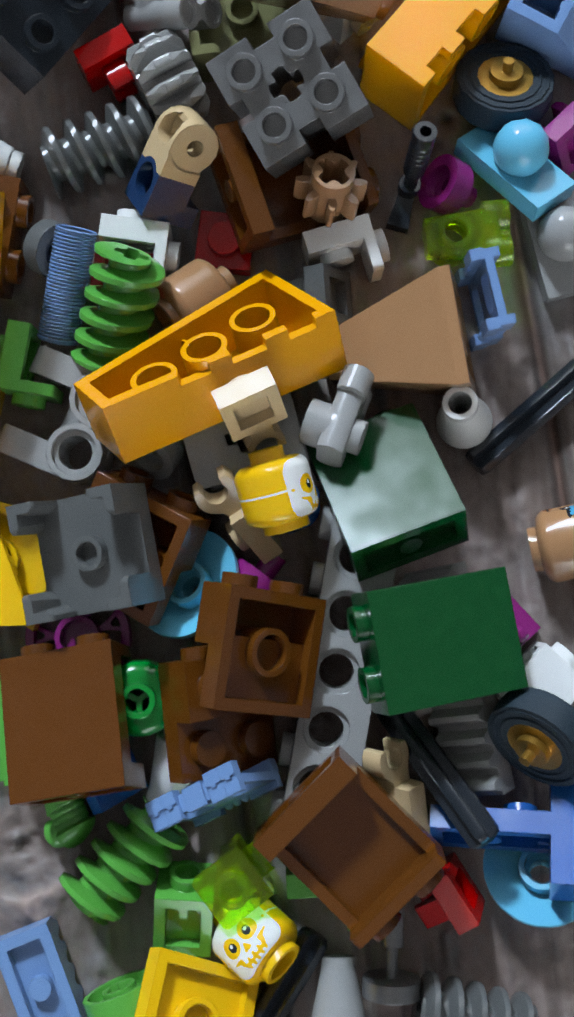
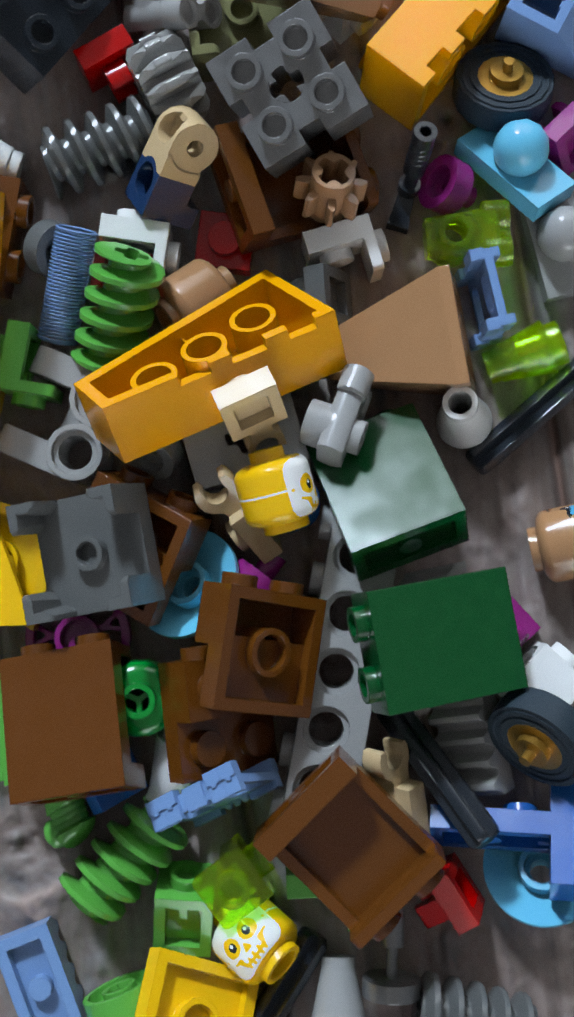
(527, 353): none -> clear neon green cone

